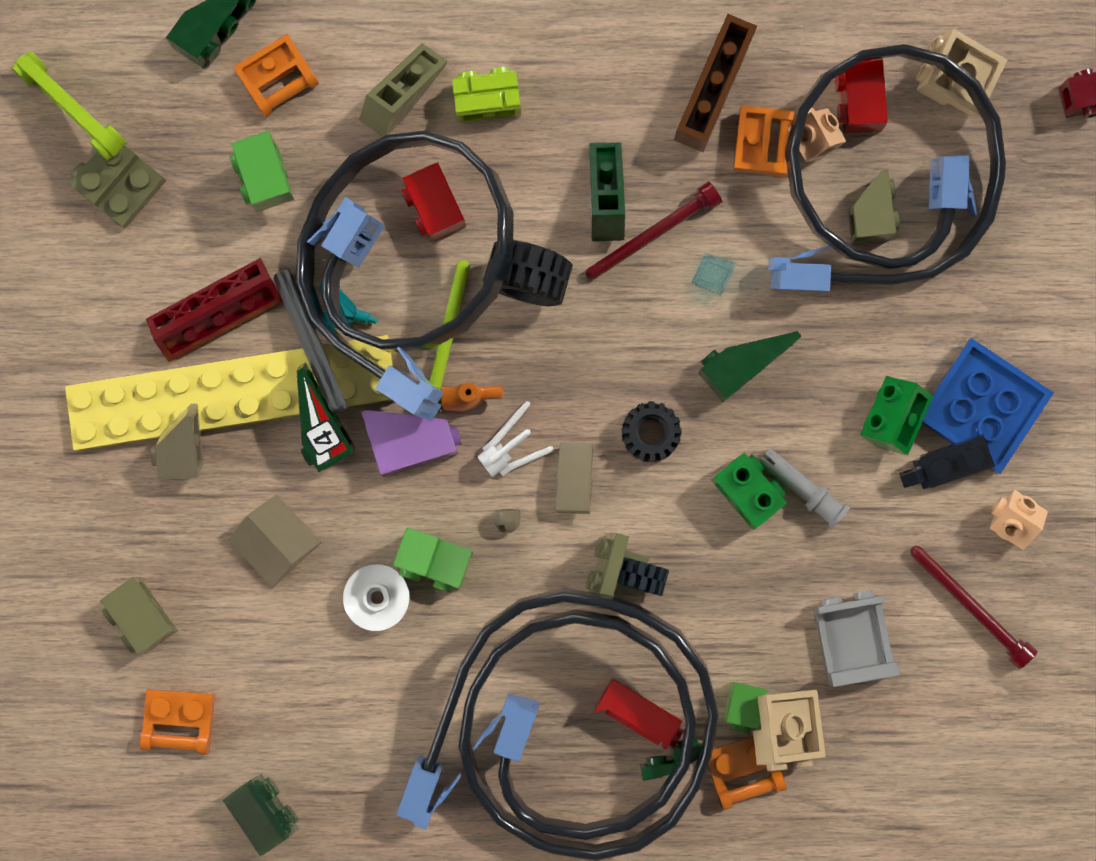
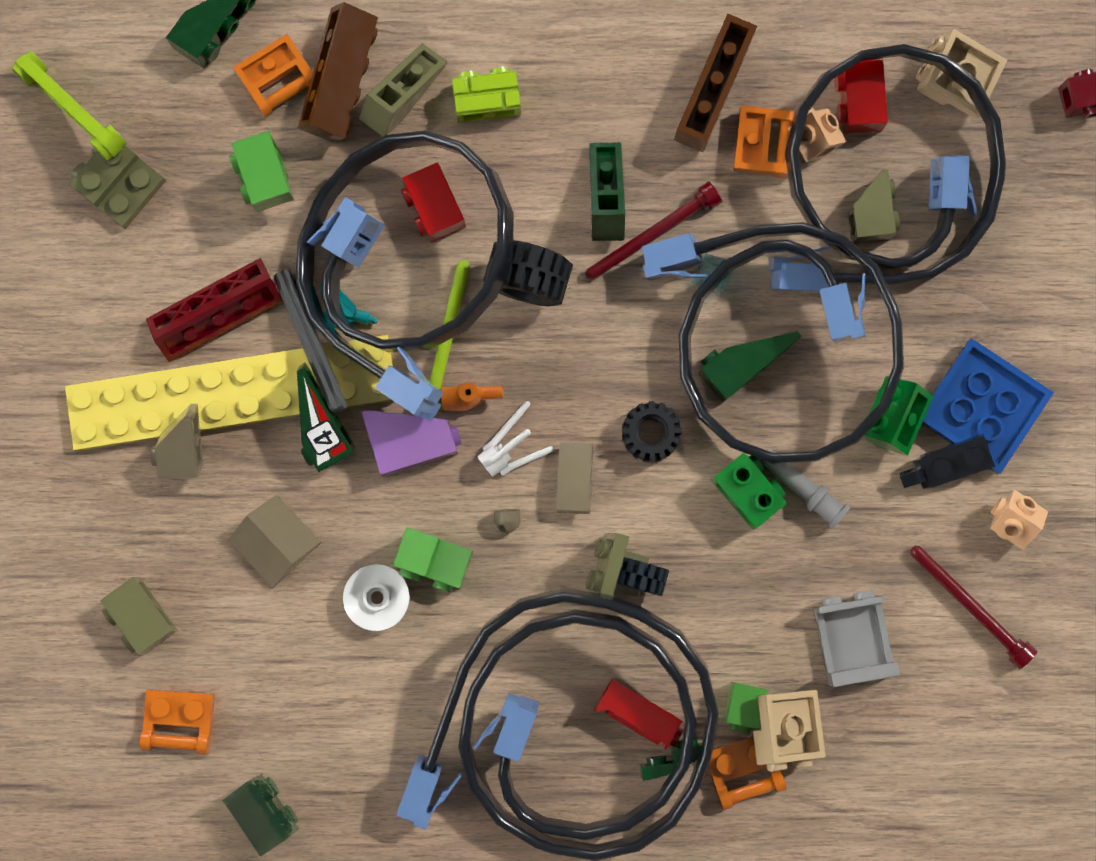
(338, 72): none -> reddish brown brick
(684, 251): none -> black piece

